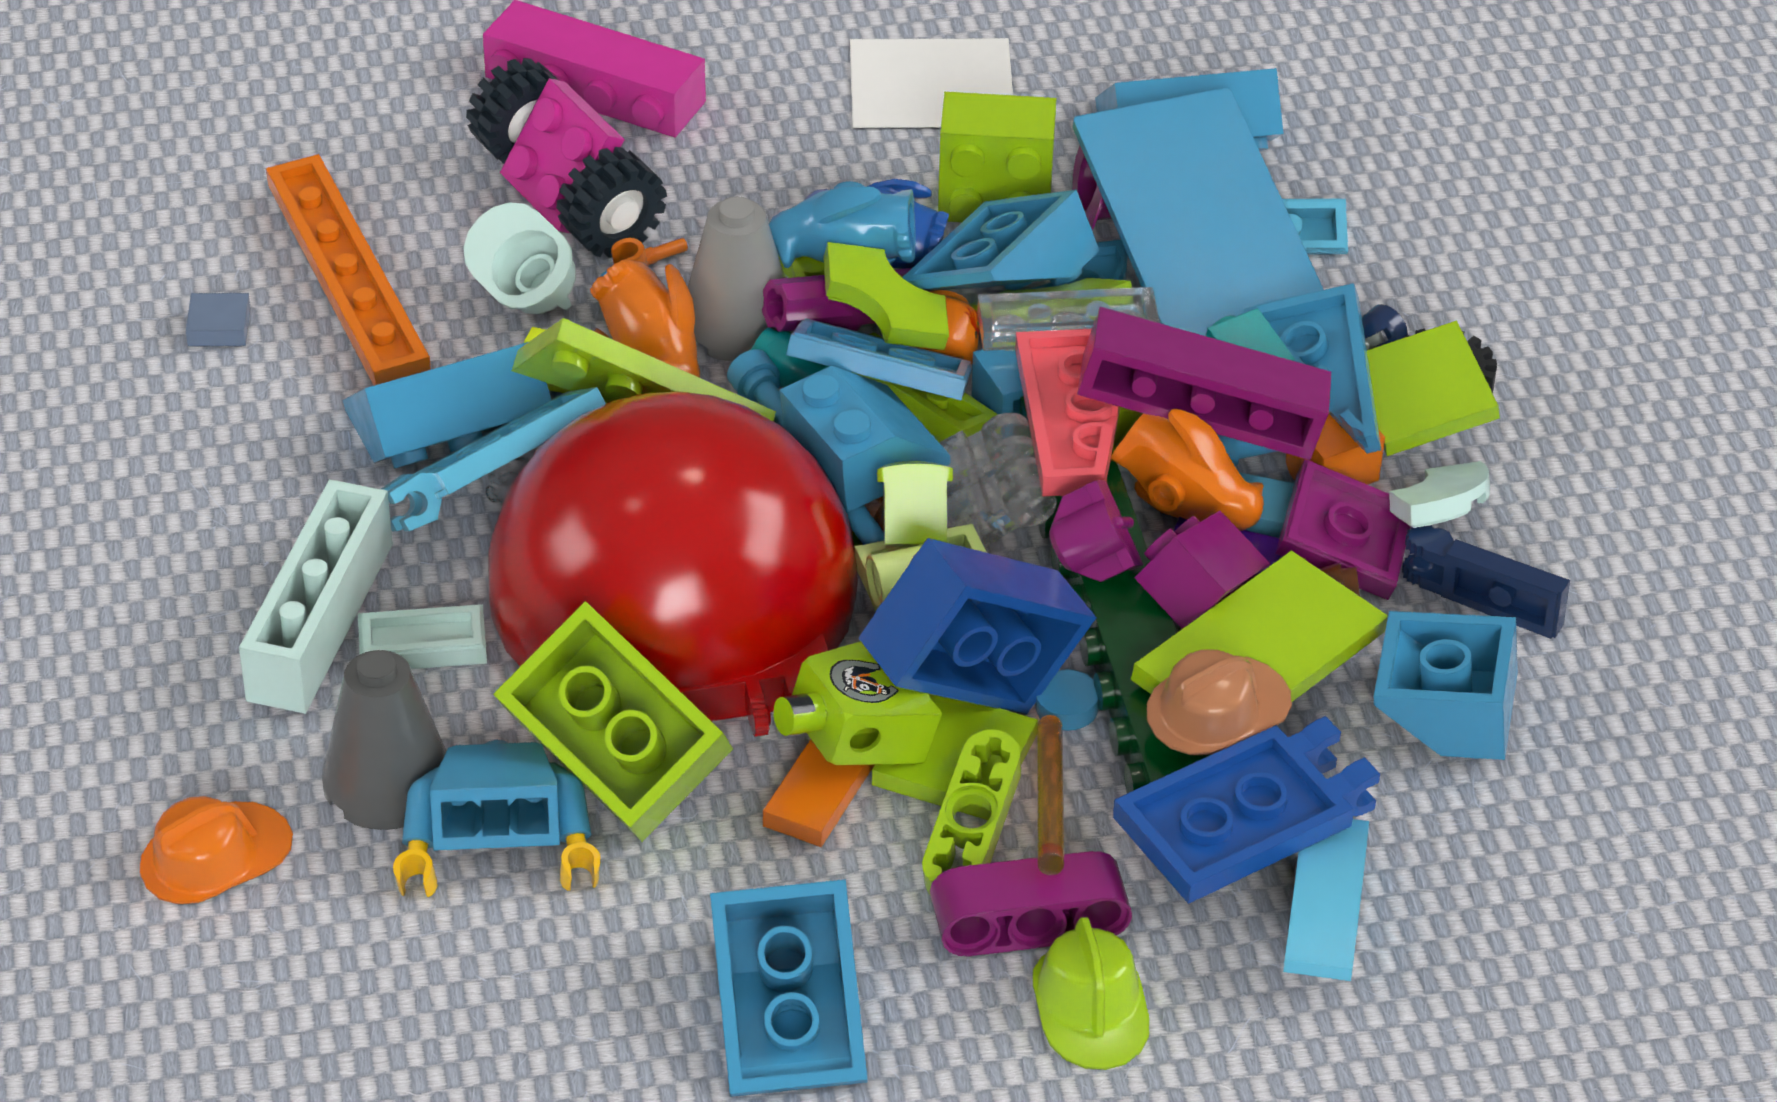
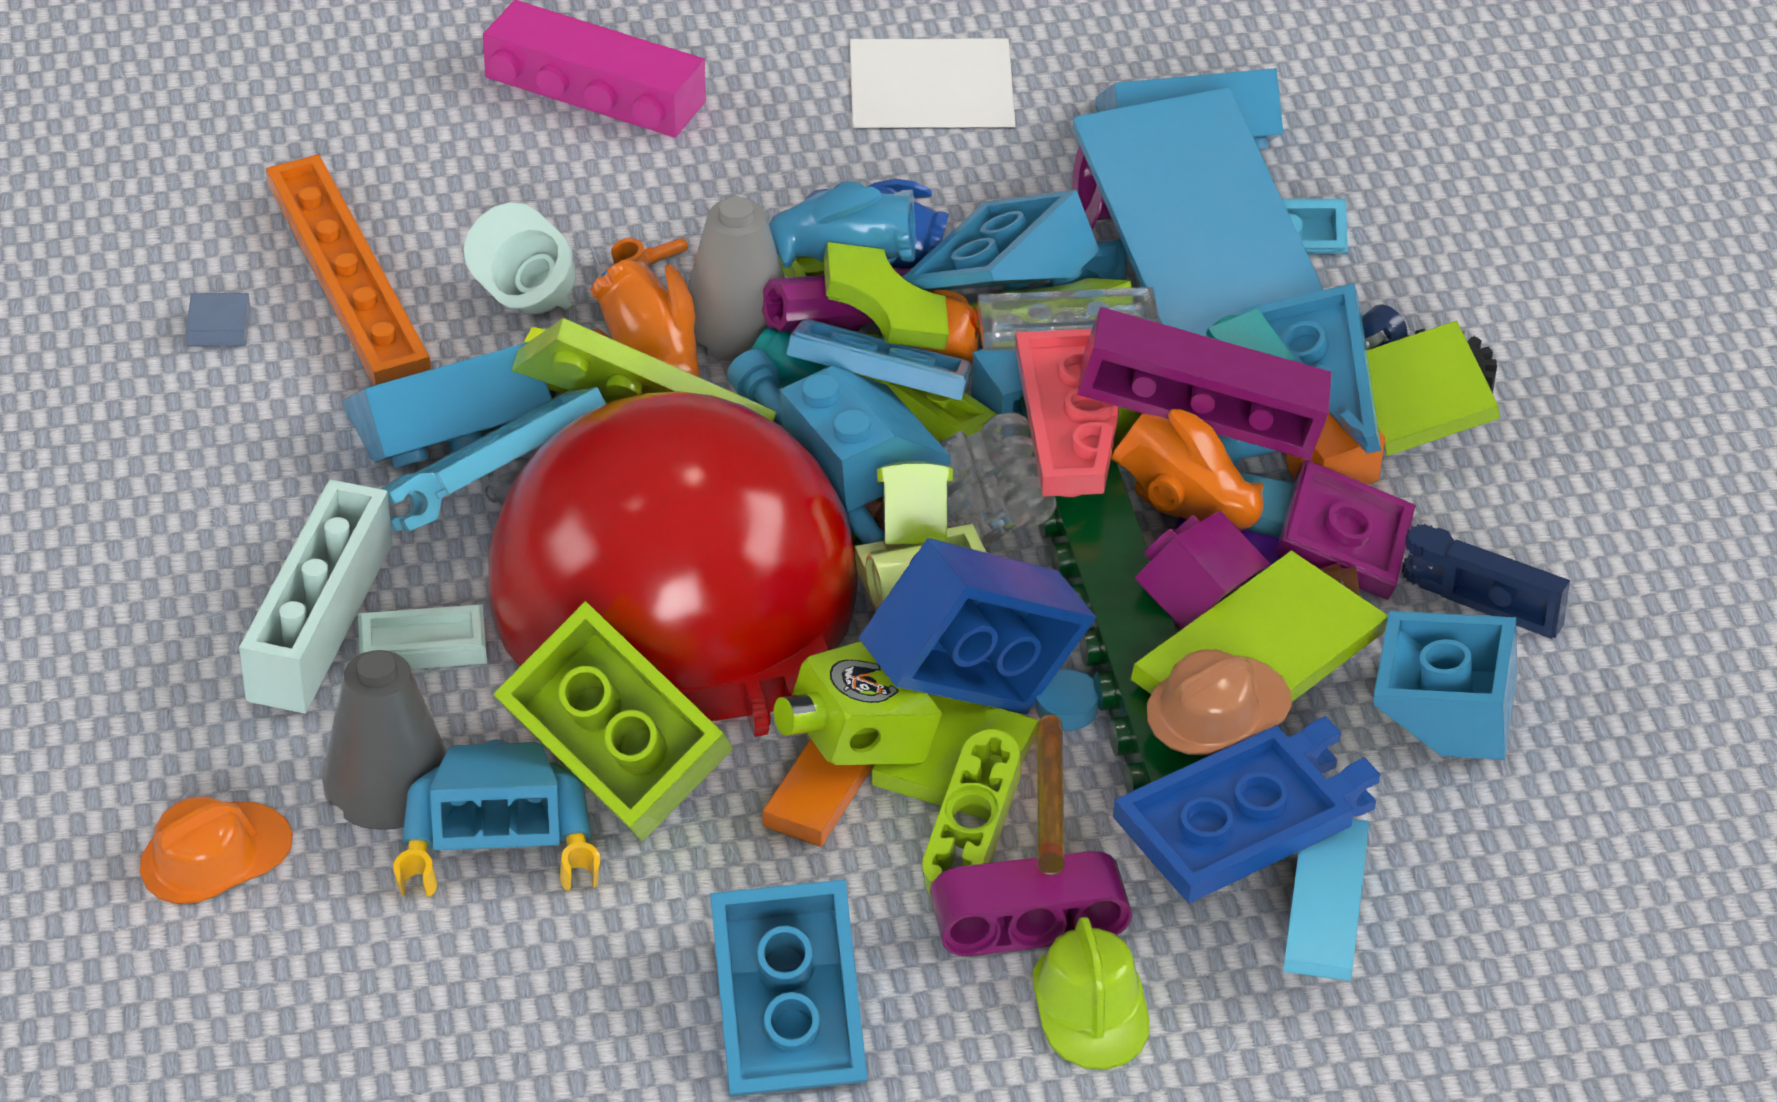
(565, 157): plate -> none
(993, 149): lime brick -> none
(1092, 534): magenta piece -> none
(1442, 495): light aqua tile -> none

